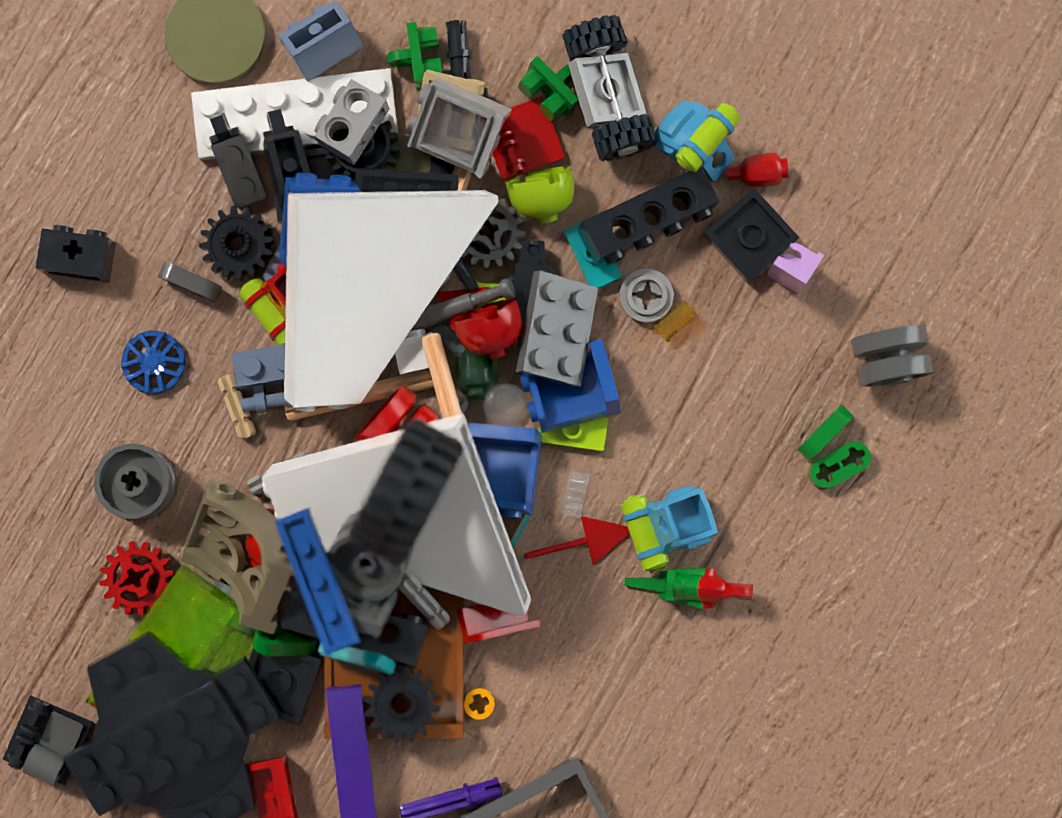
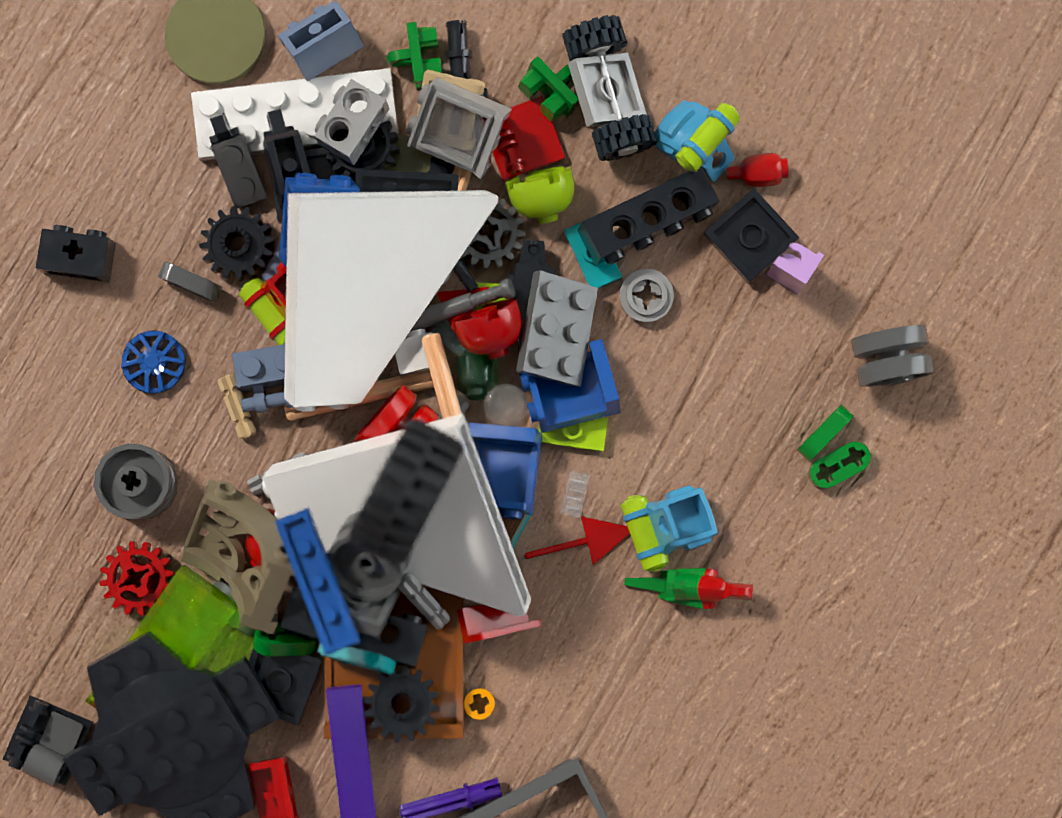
(675, 320): clear yellow pin -> none

